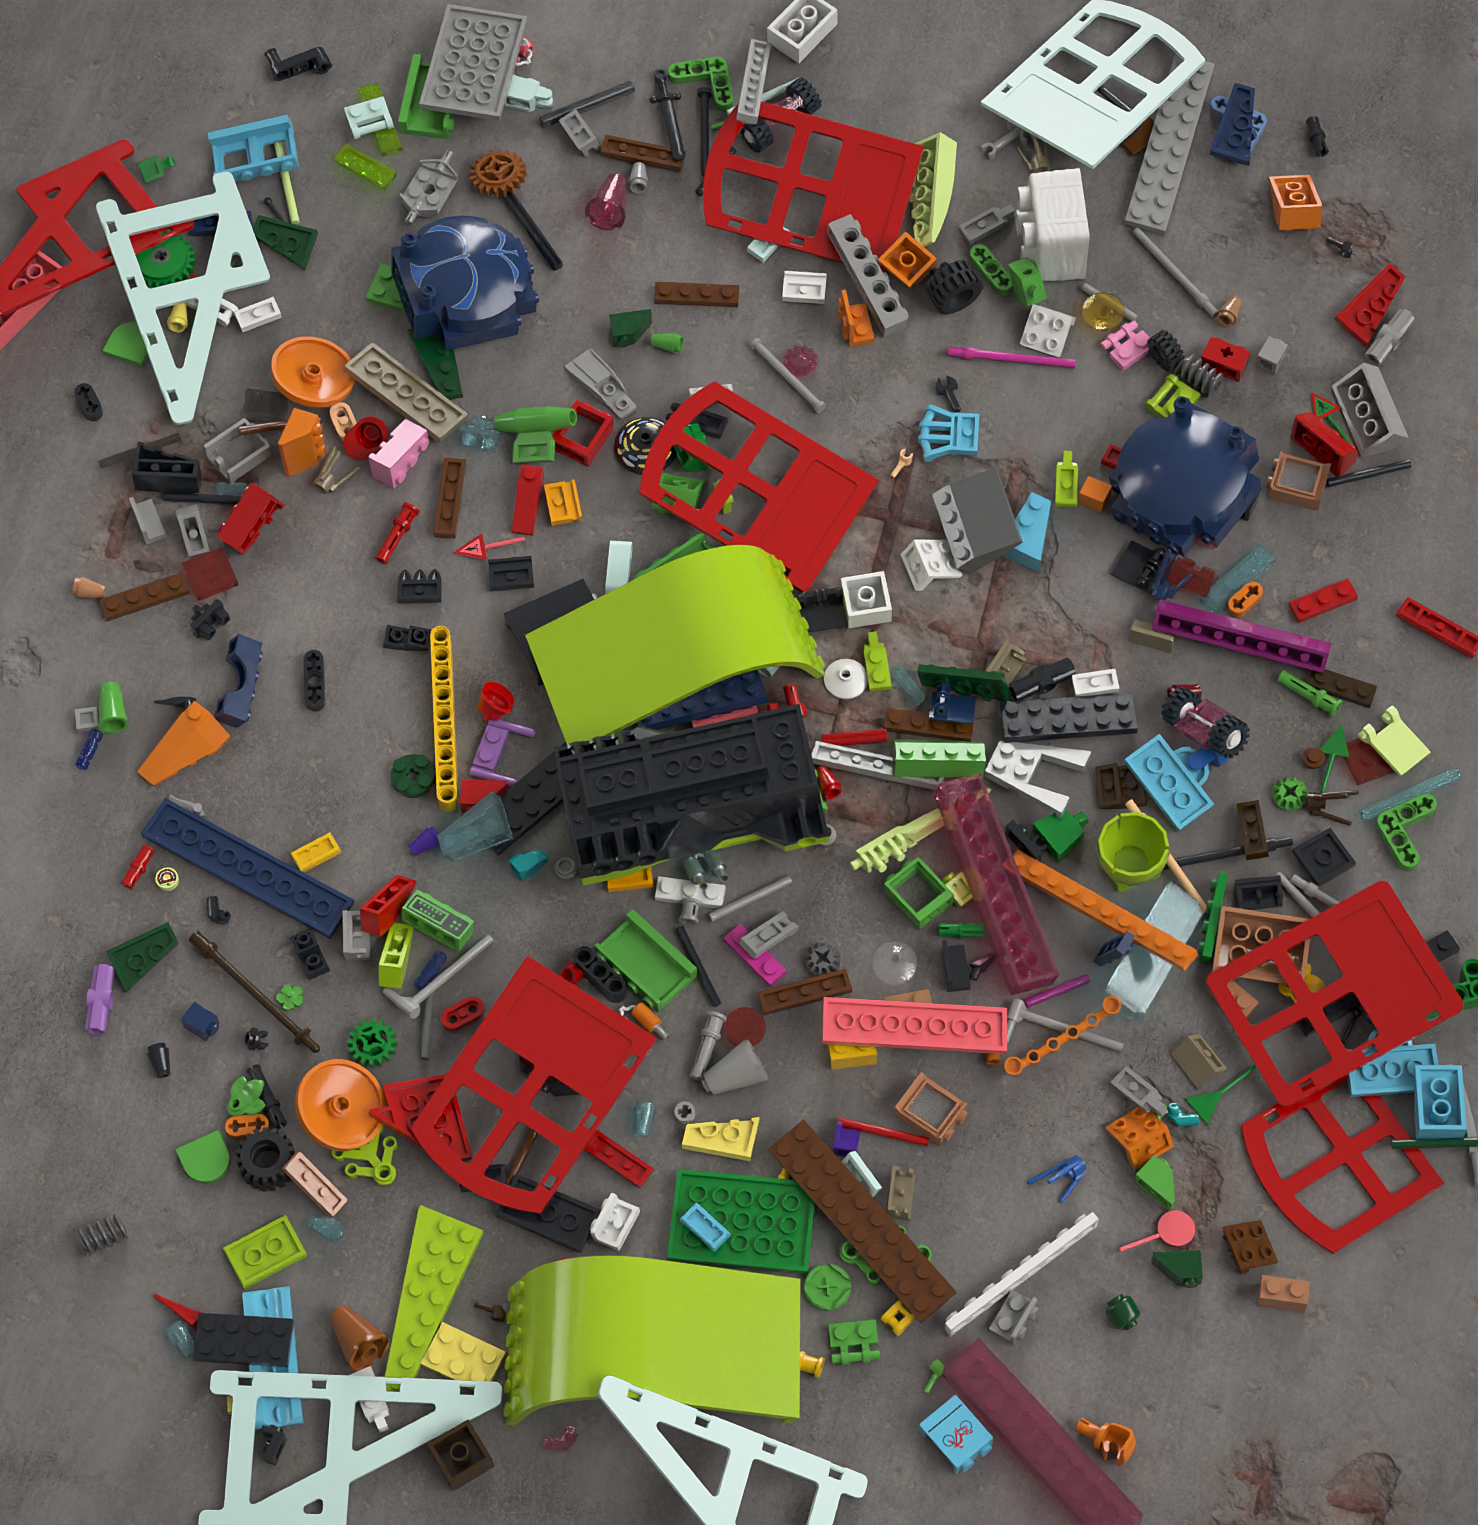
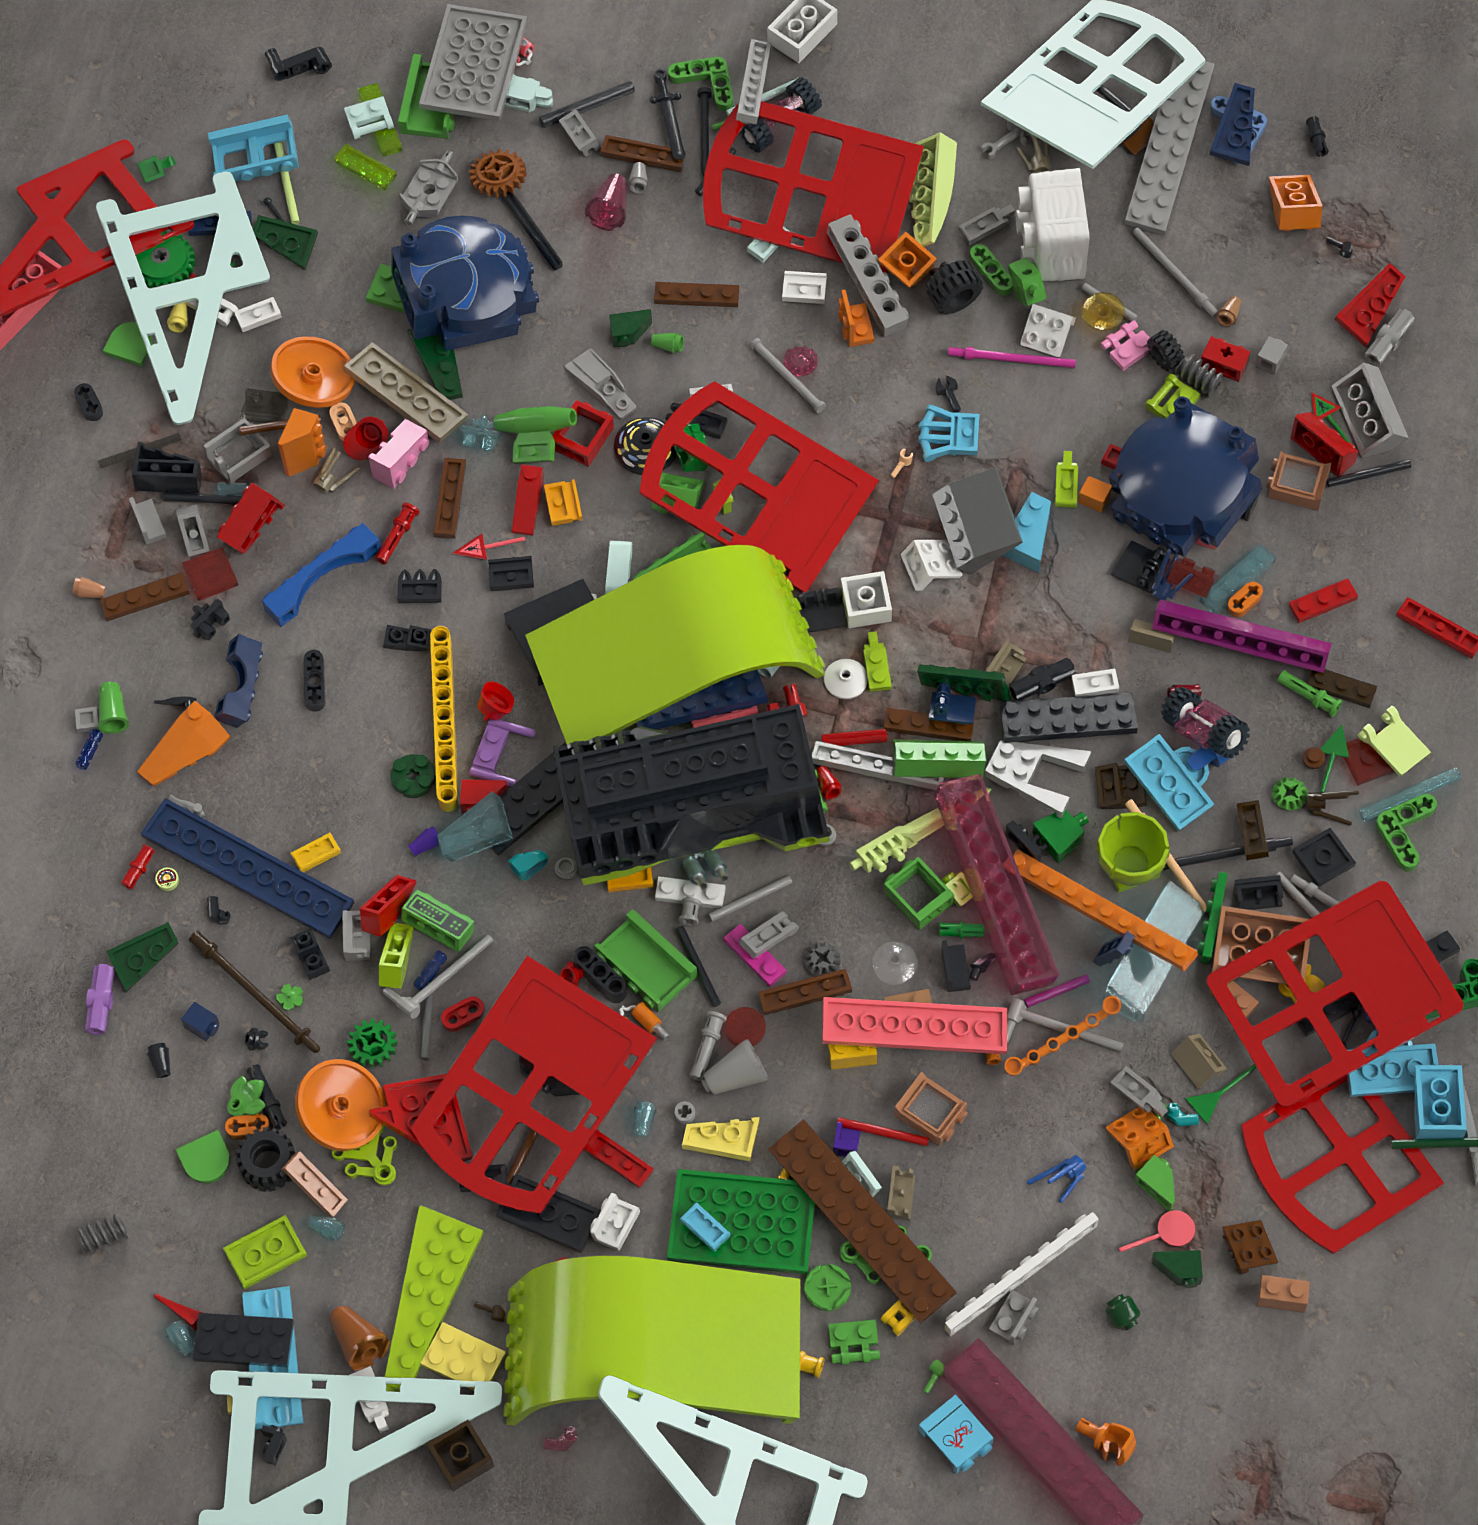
(355, 547): none -> blue arch
(909, 684): clear light blue axle -> none

